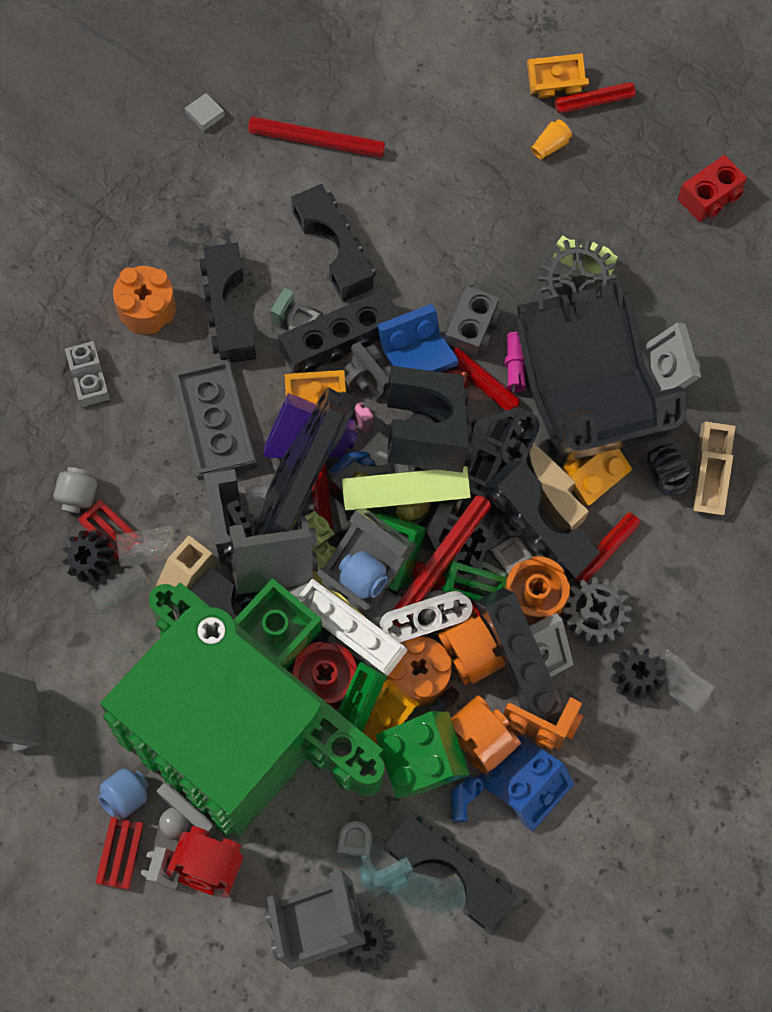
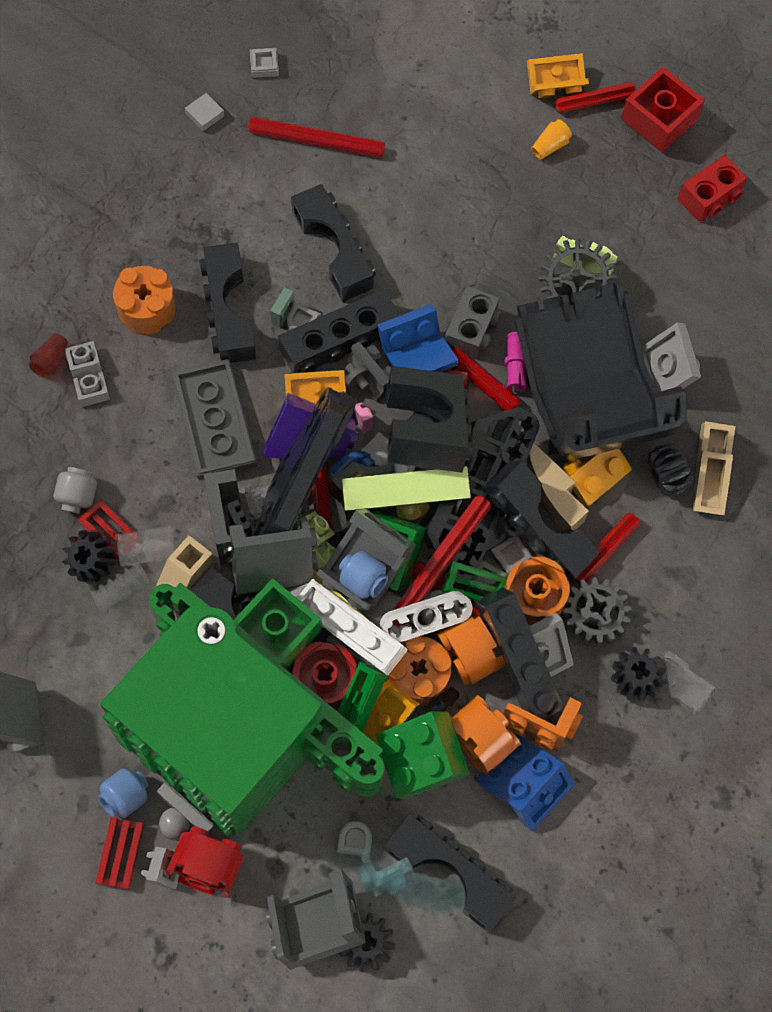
(48, 356): none -> clear red cone
(264, 62): none -> light grey tile
(462, 795): blue arm -> none
(662, 109): none -> red brick

